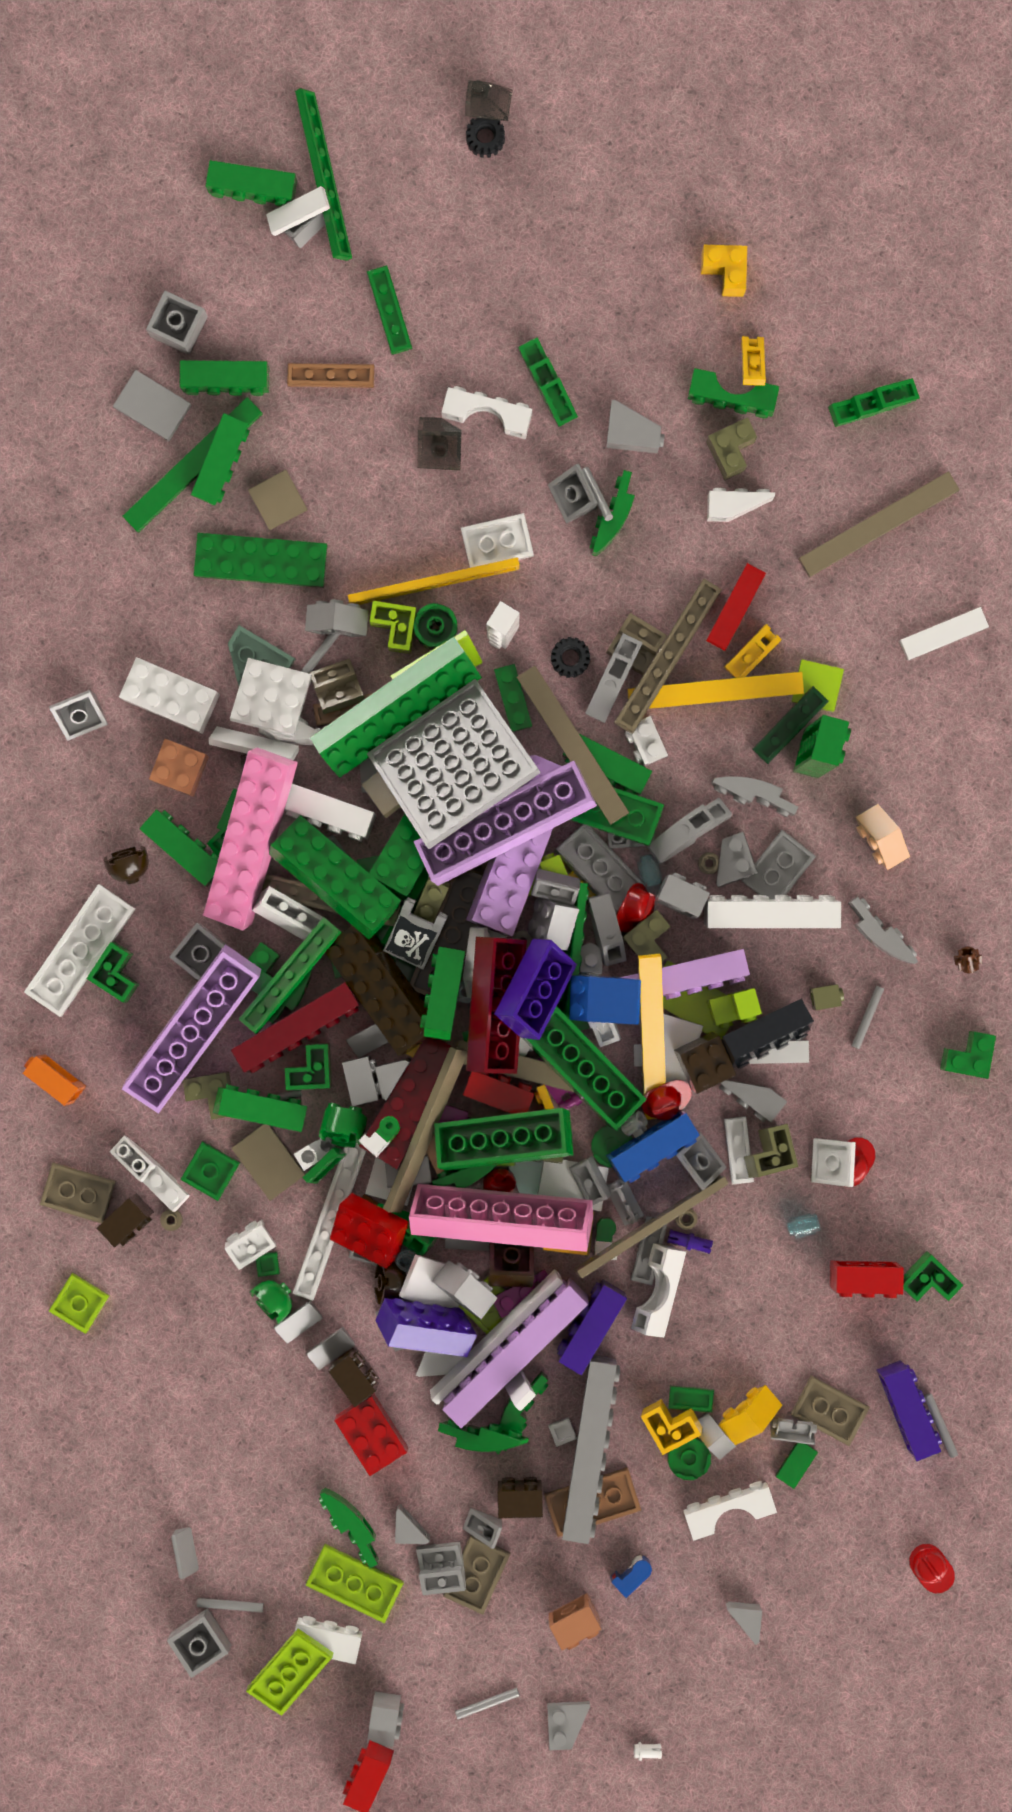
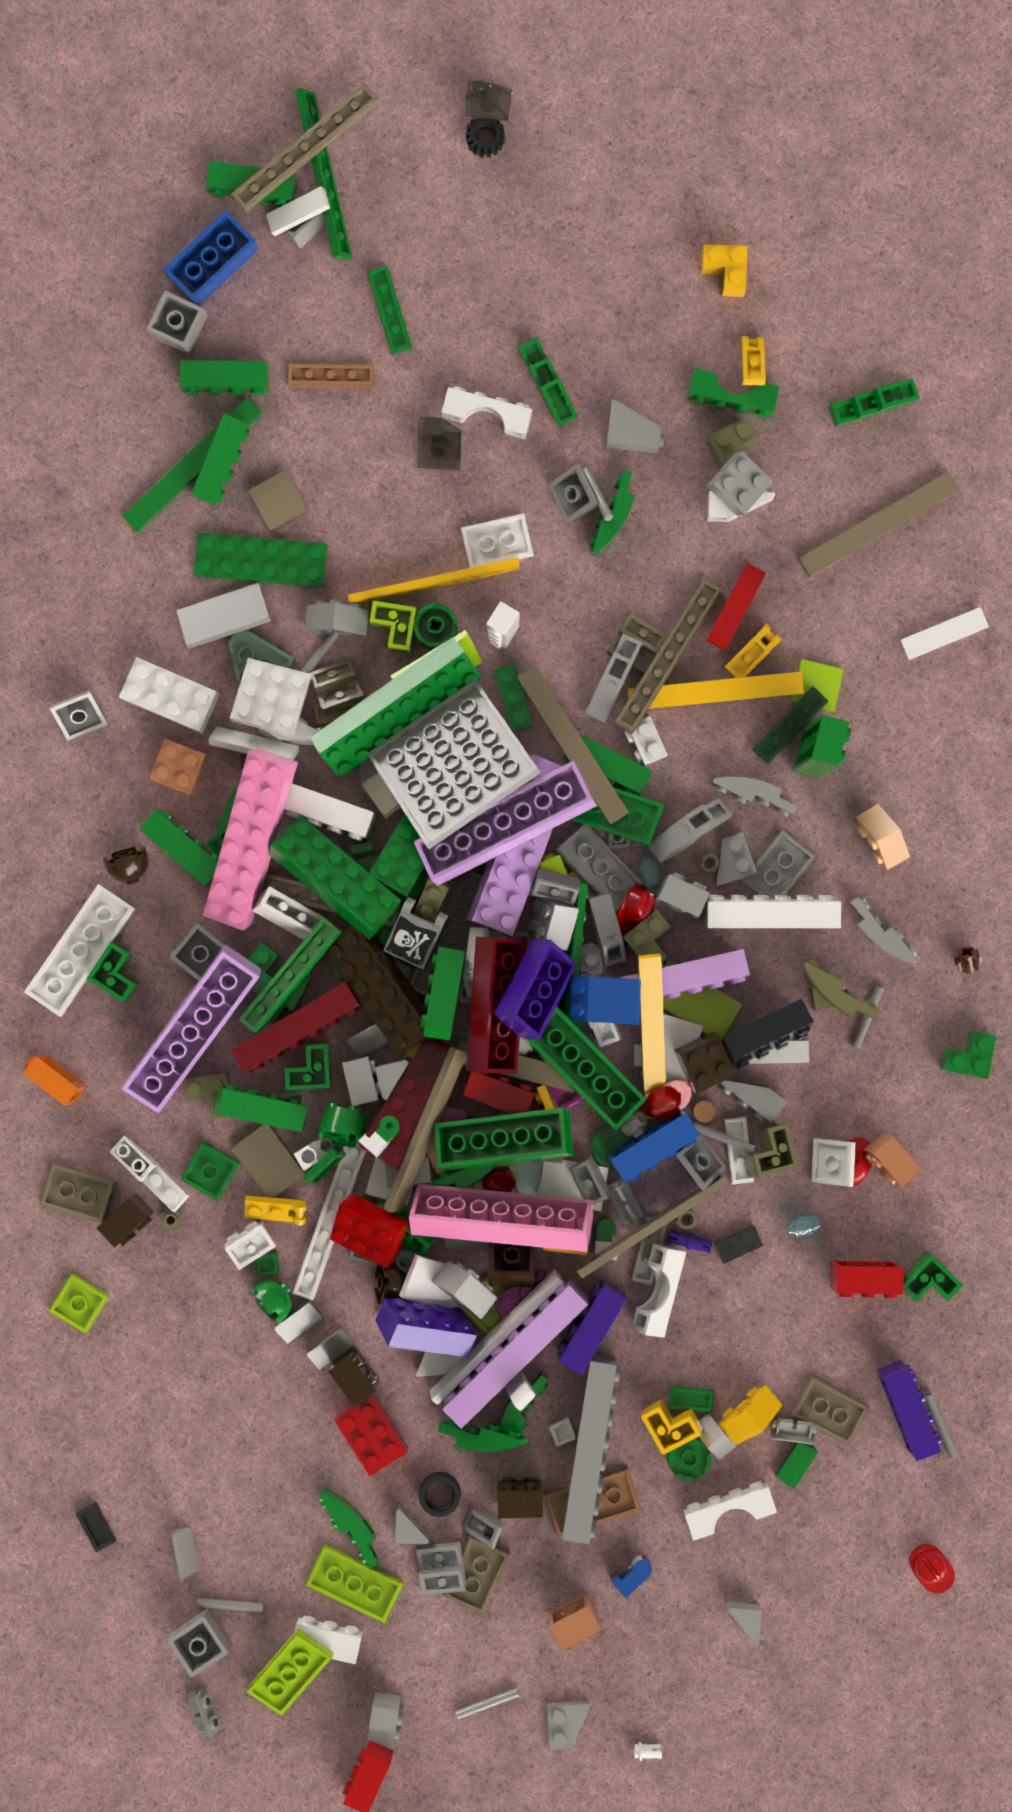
(96, 1527): none -> pearl dark grey tile
(152, 405): light grey tile -> none
(208, 1721): none -> light grey hinge
(211, 259): none -> blue brick
(223, 615): none -> light grey tile
(275, 1209): none -> yellow plate
(305, 148): none -> dark tan tile
(361, 849): none -> green tile
(439, 1511): none -> black tyre
(580, 666): black tyre -> none
(704, 1111): none -> medium nougat tile
(724, 1138): none -> light grey bar
(734, 1006): lime brick -> none
(738, 1244): none -> pearl dark grey tile
(739, 483): none -> light grey brick
(830, 988): none -> olive slope
(892, 1160): none -> nougat brick

